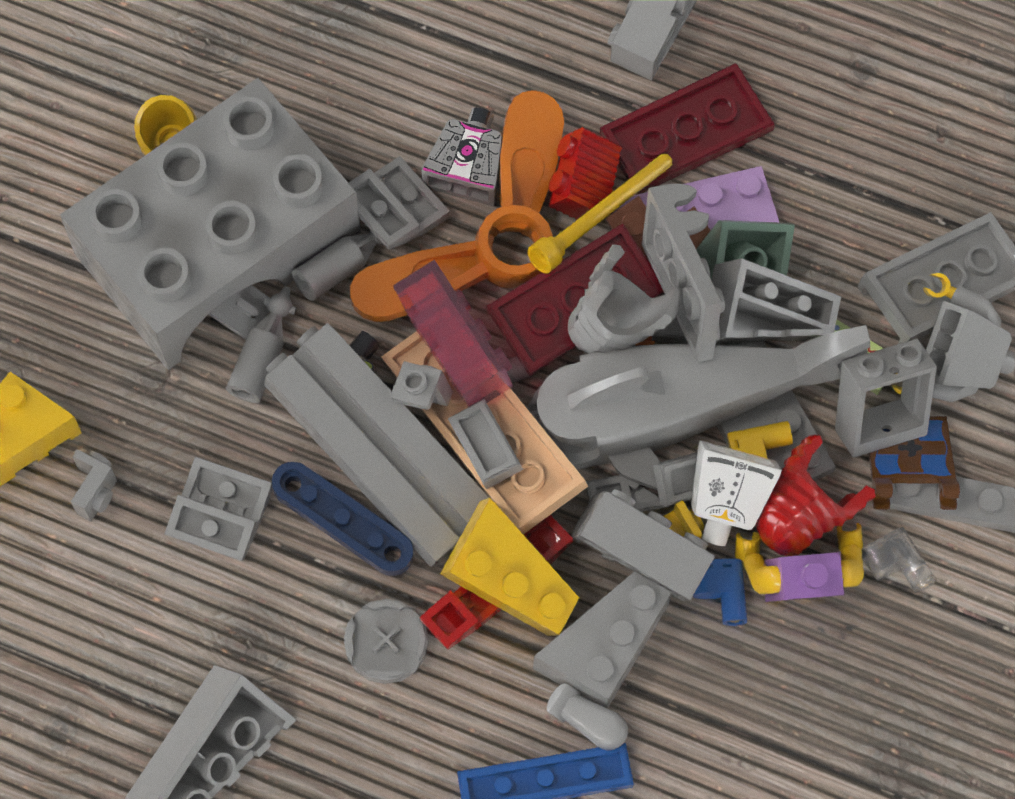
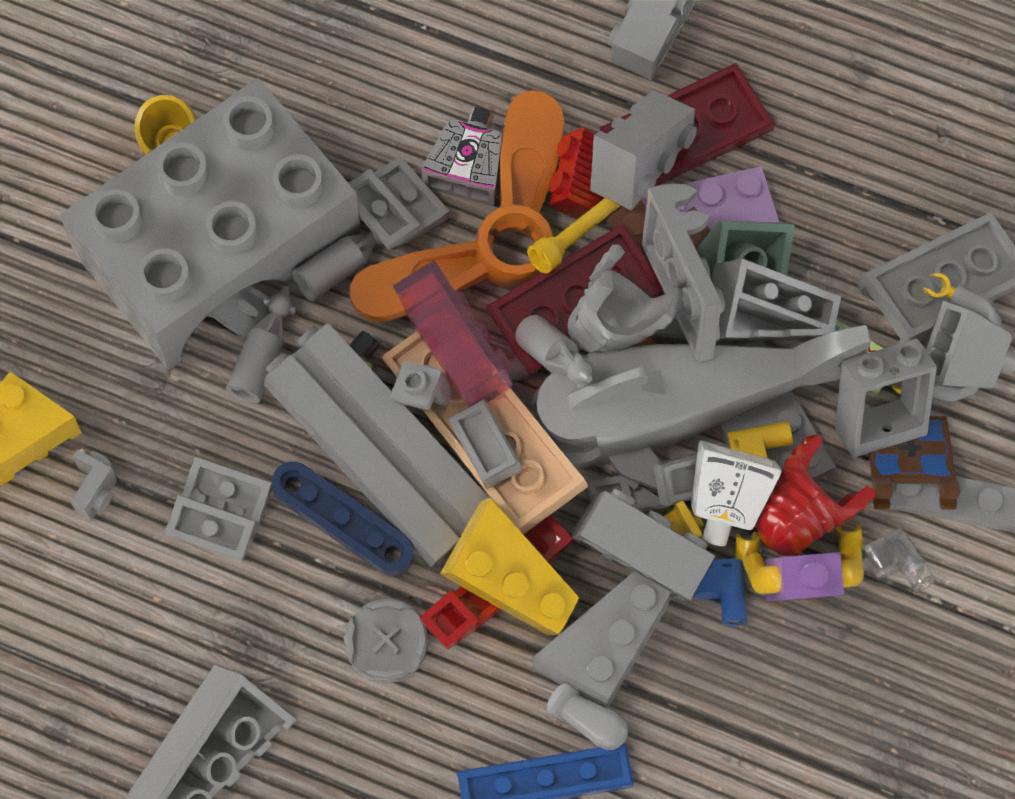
(553, 349): none -> light grey wheel
(640, 148): none -> light grey wedge

